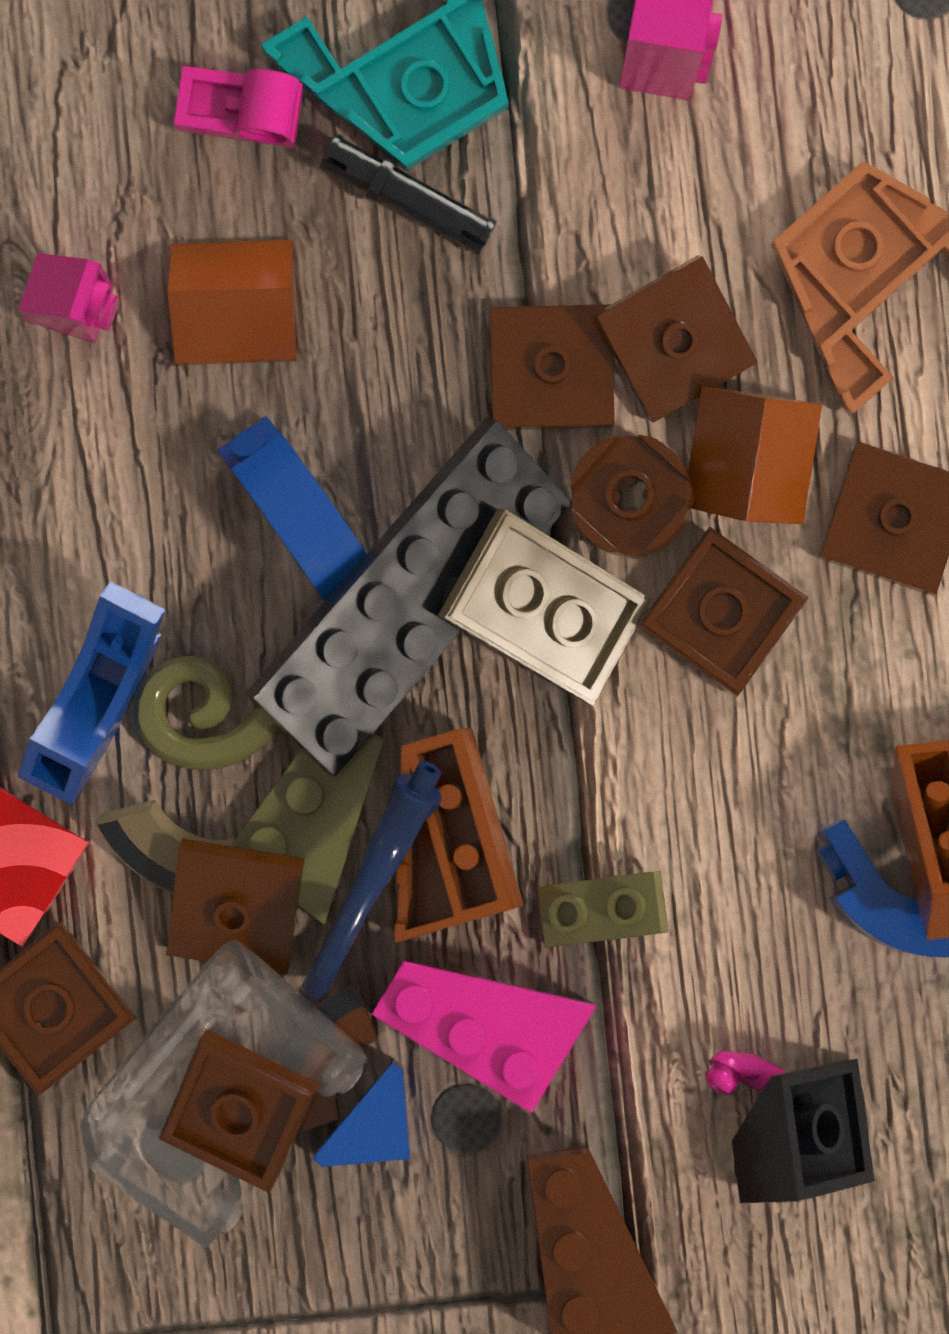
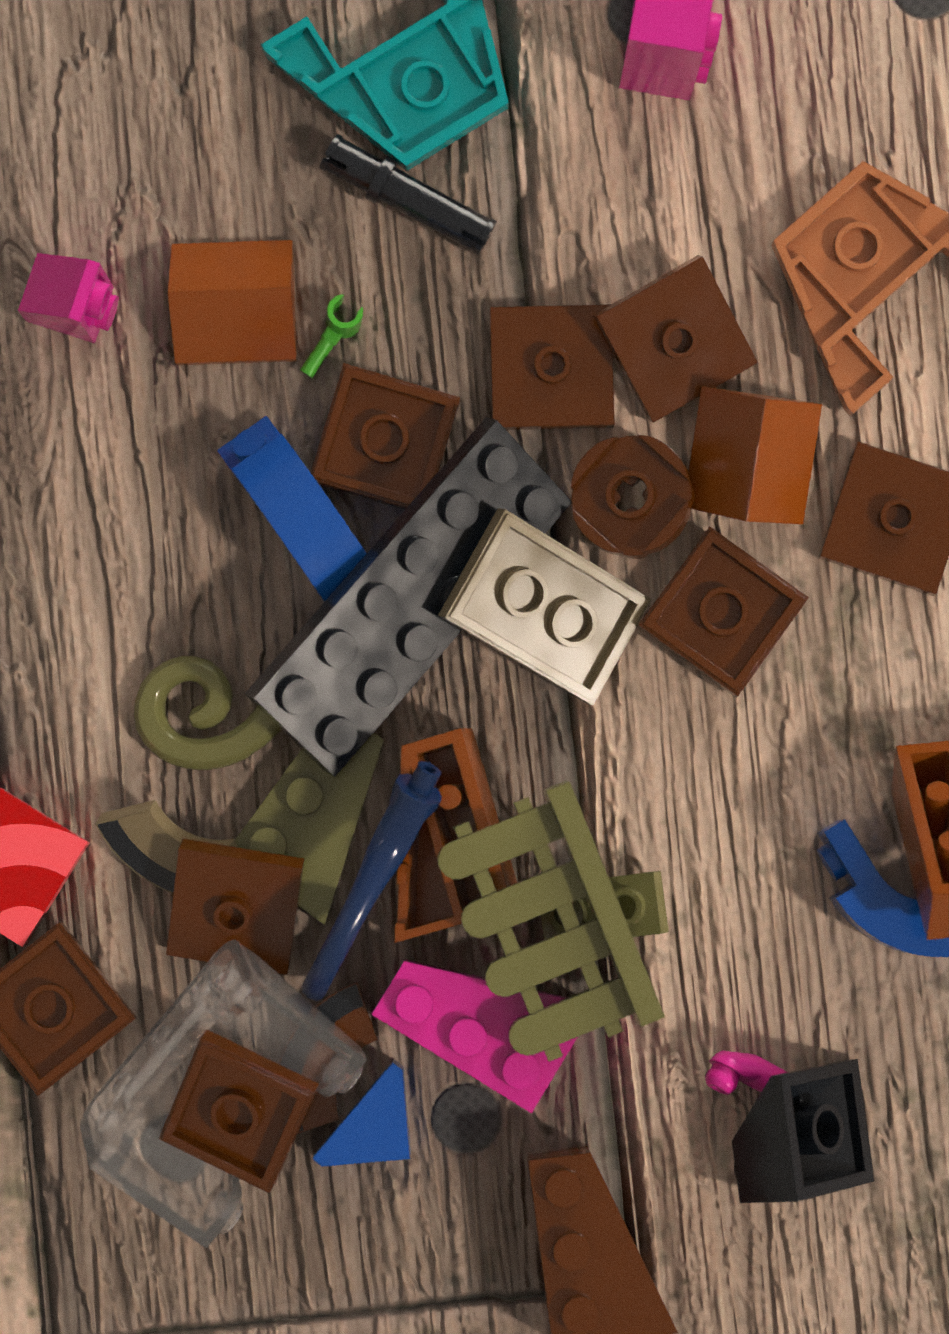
(95, 695): blue arch -> none
(246, 107): dark pink plate -> none
(332, 334): none -> bright green hand
(383, 437): none -> reddish brown plate
(561, 953): none -> olive fence

